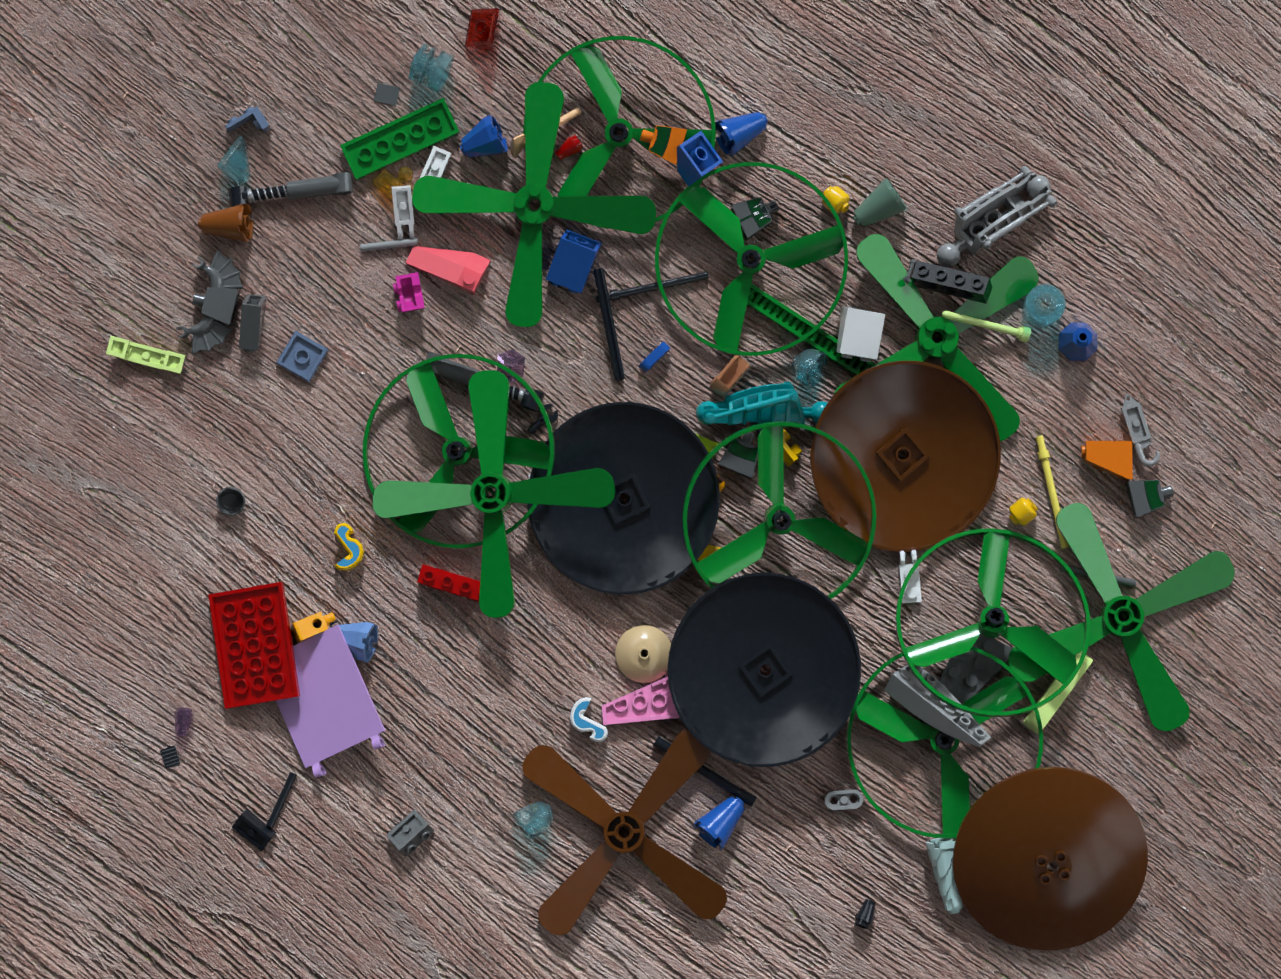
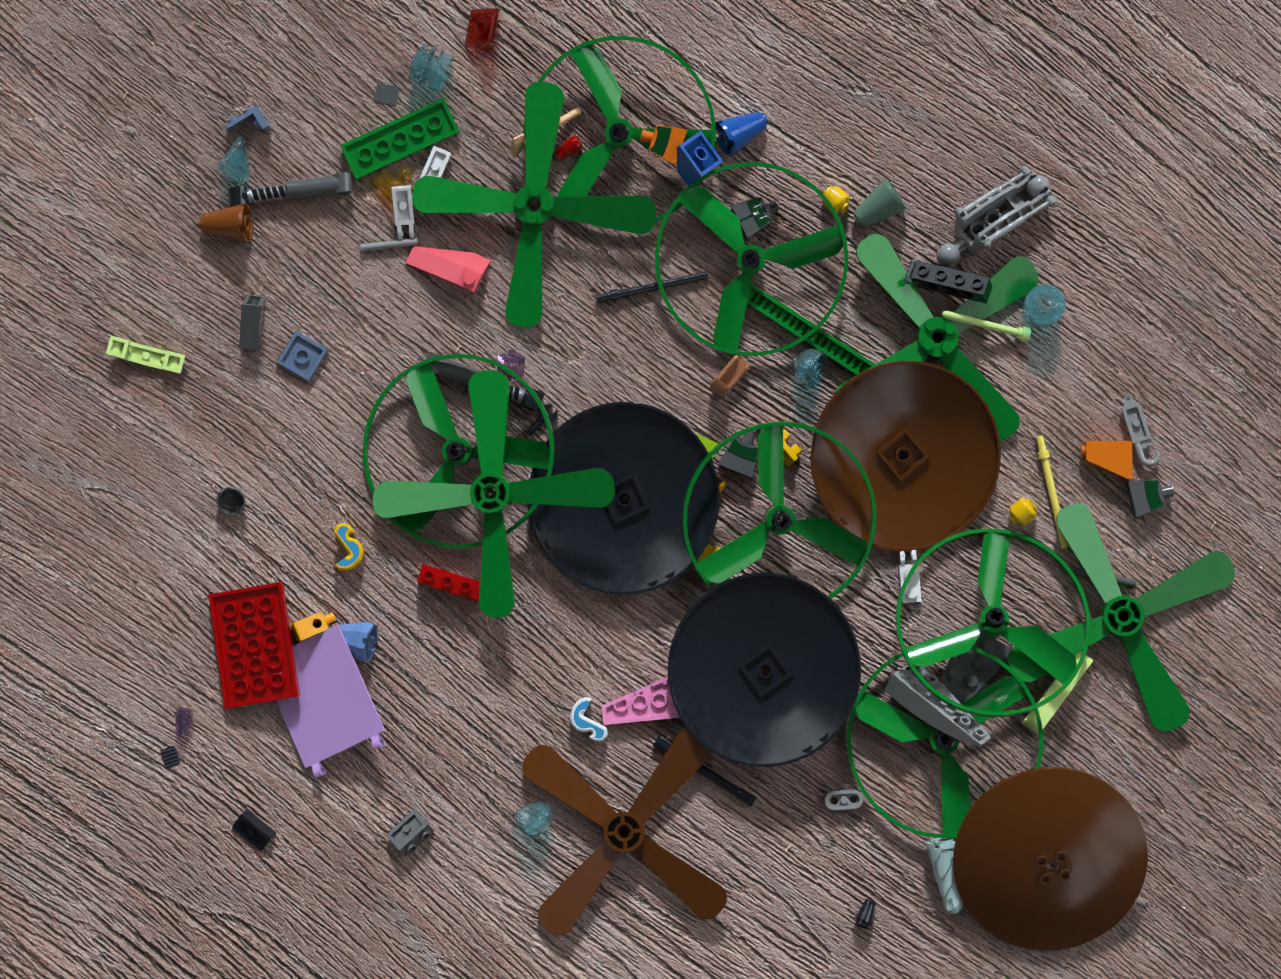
(217, 304): dark grey torso -> none
(281, 800): black bar -> none
(409, 292): dark pink cylinder -> none
(484, 139): blue cone -> none
(573, 261): blue slope -> none
(609, 324): black axle -> none
(633, 664): tan dish -> none
(654, 357): blue beam -> none
(720, 822): blue cone -> none
(759, 405): teal piece -> none
(860, 333): white slope -> none
(1072, 346): blue cone -> none

